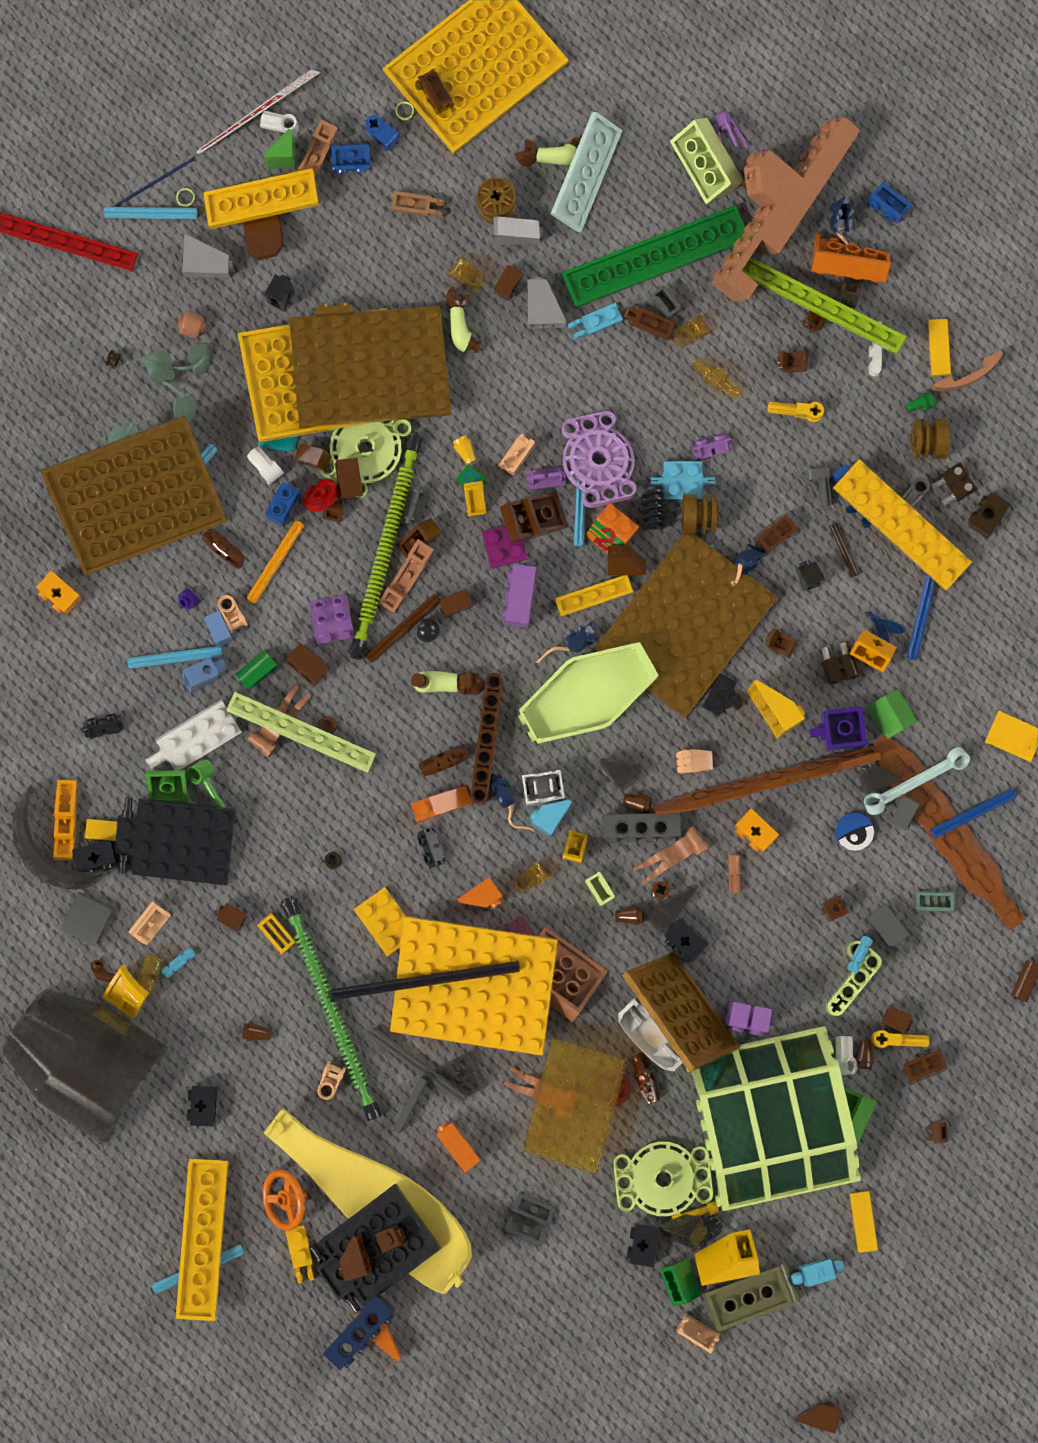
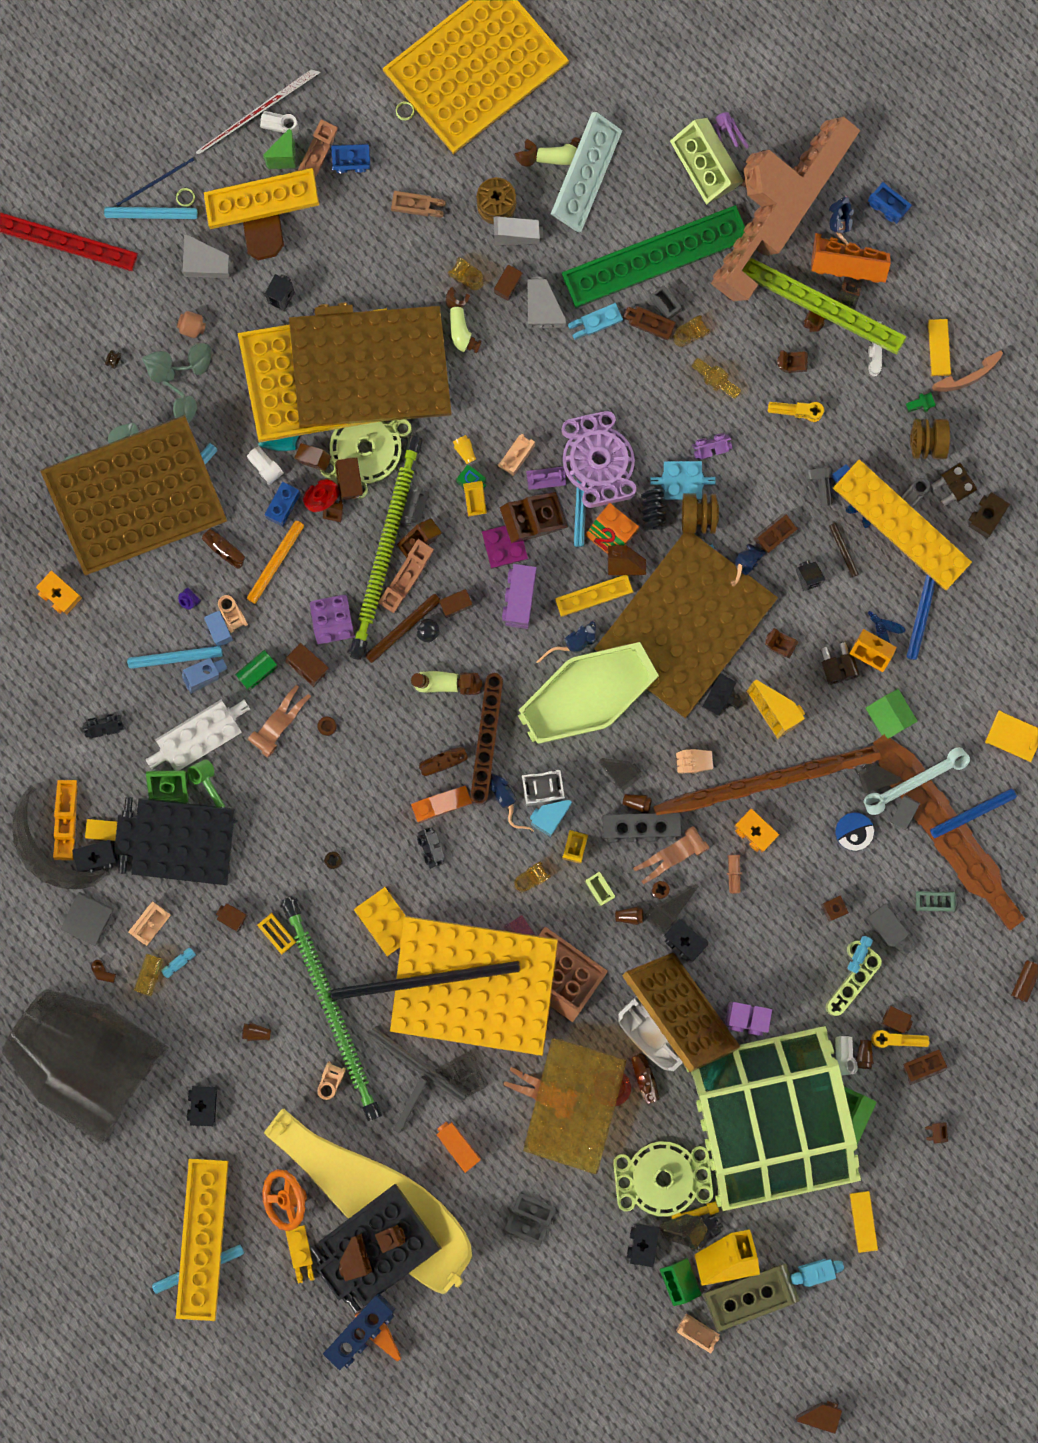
(125, 993): yellow plate -> none
(301, 732): yellowish green plate -> none
(383, 133): blue piece -> none
(435, 92): reddish brown hinge -> none
(482, 896): orange slope -> none
(841, 729): dark purple hinge -> none

